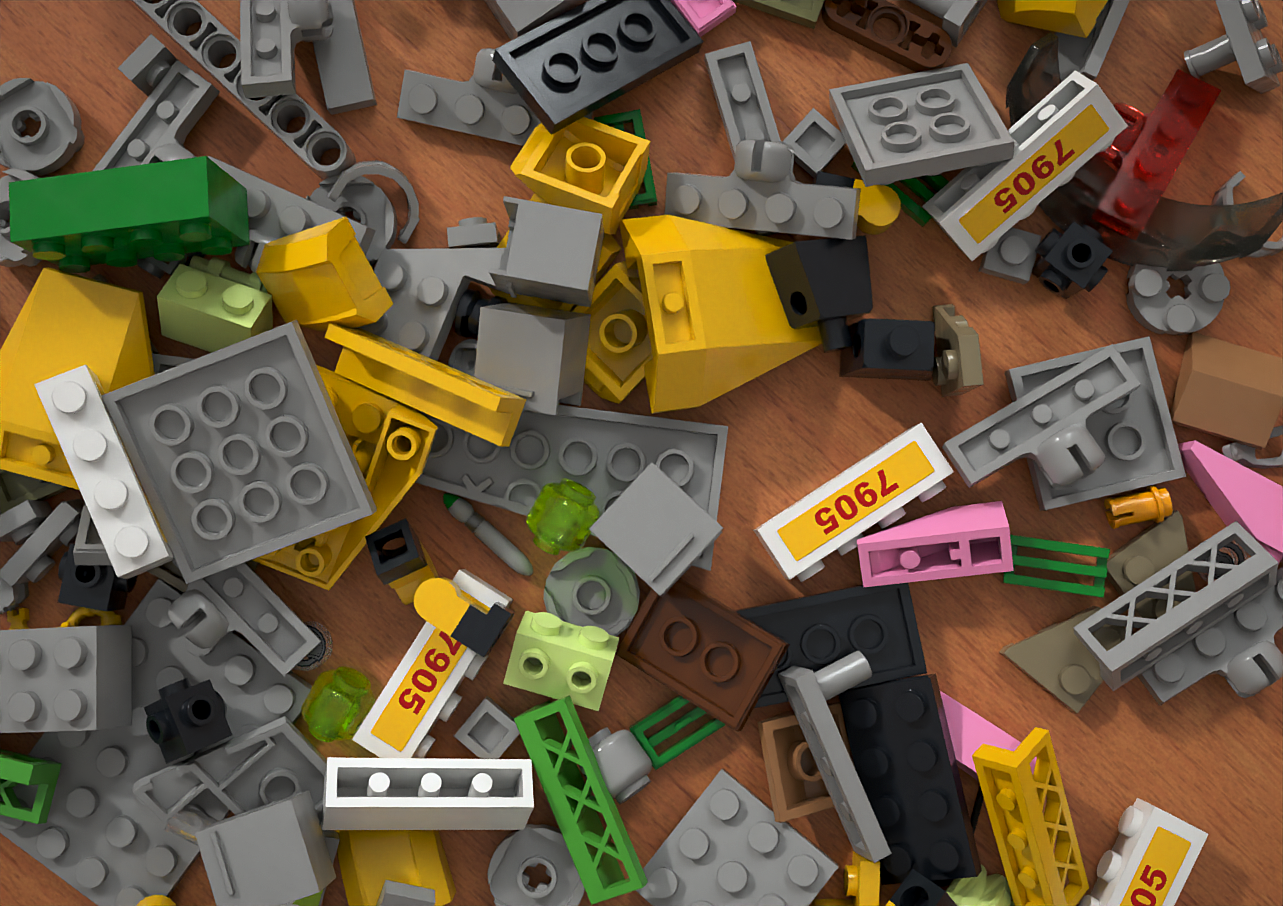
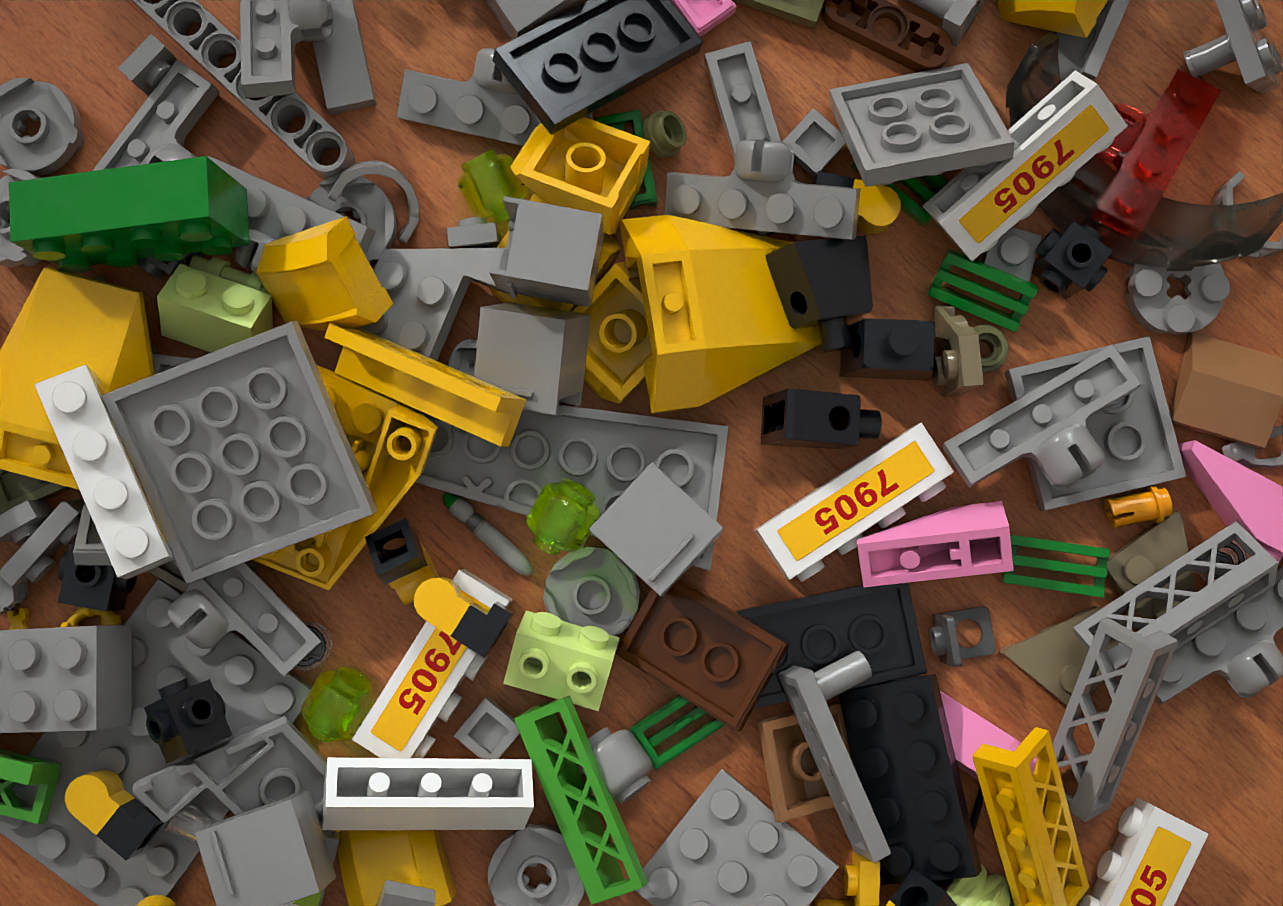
(111, 812): none -> leg
(469, 311): black wheel -> none
(486, 183): none -> clear neon green head
(665, 133): none -> olive plate
(816, 420): none -> black torso
(945, 641): none -> dark grey bracket
(998, 347): none -> olive plate
(1018, 307): none -> green tile
(1123, 720): none -> light grey fence

